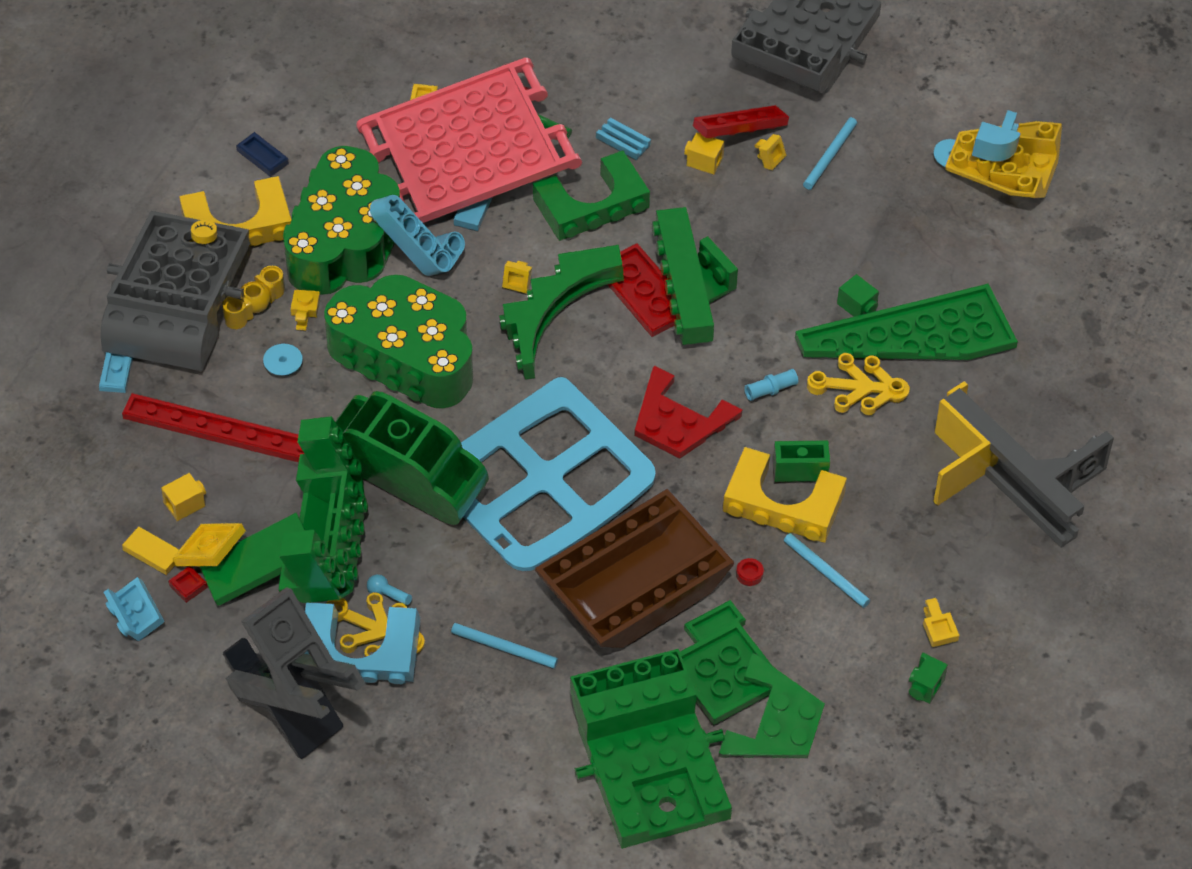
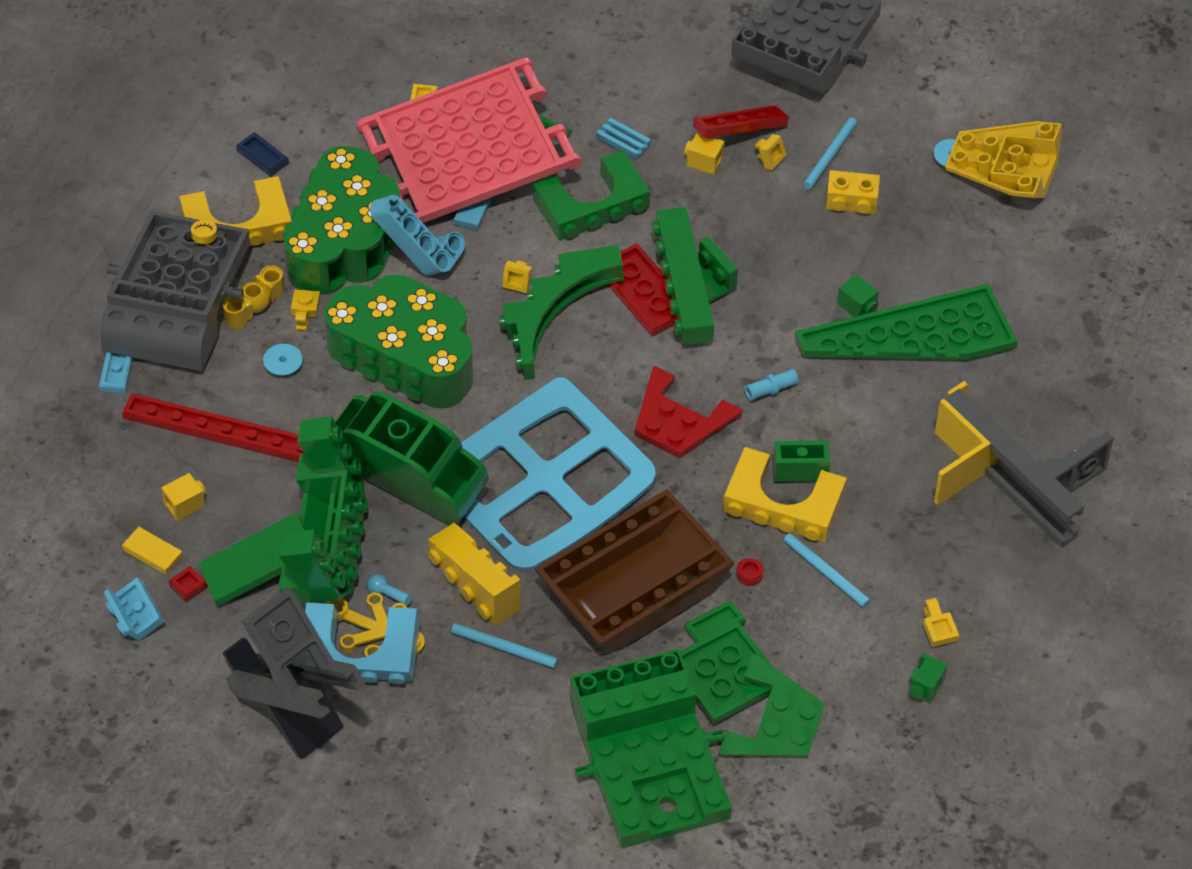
(209, 544): yellow plate -> none
(475, 574): none -> yellow wedge
(856, 194): none -> yellow brick
(861, 385): yellow plant -> none
(997, 142): medium azure brick -> none

